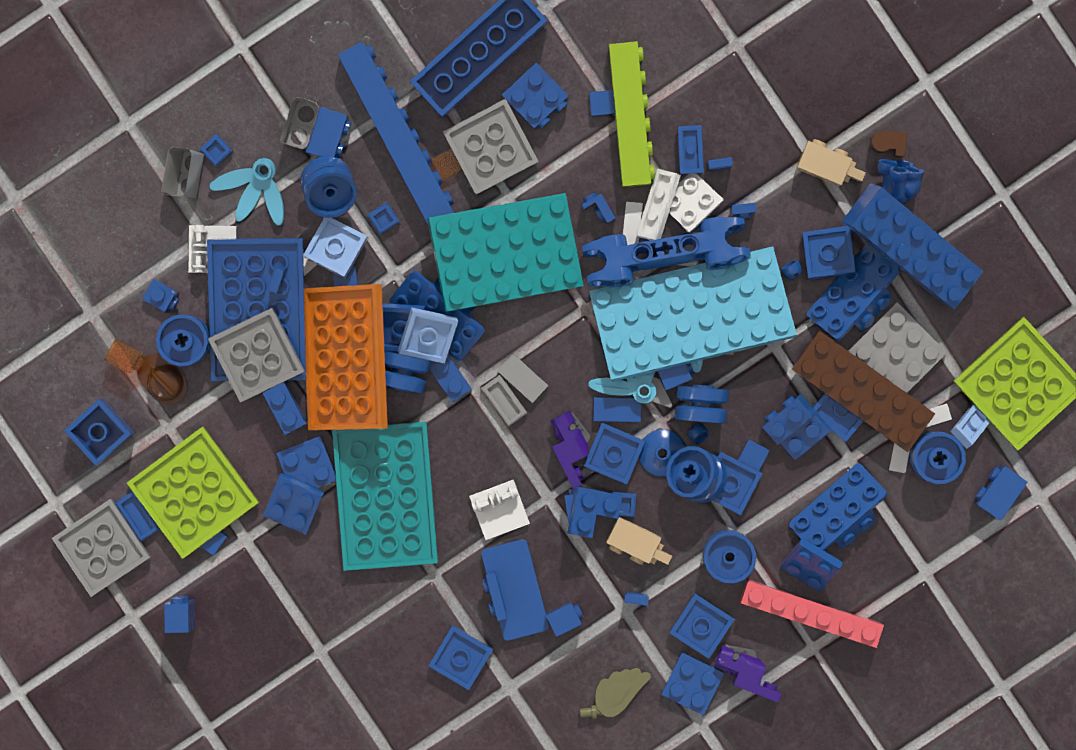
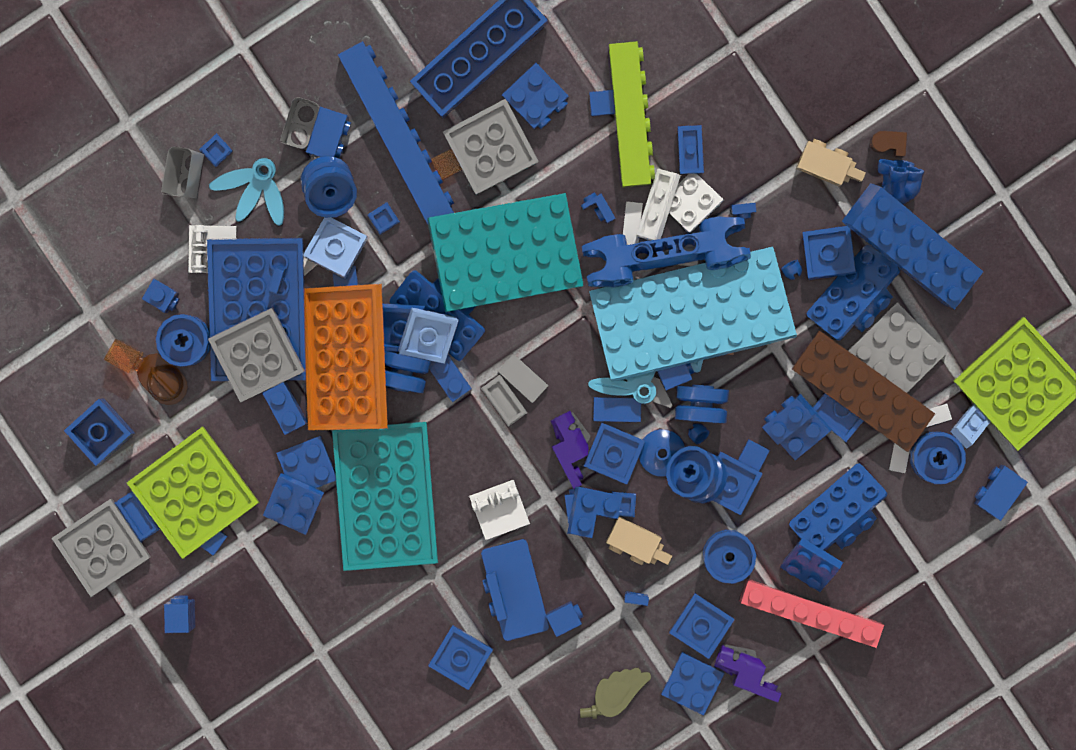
(719, 164): blue tile -> none

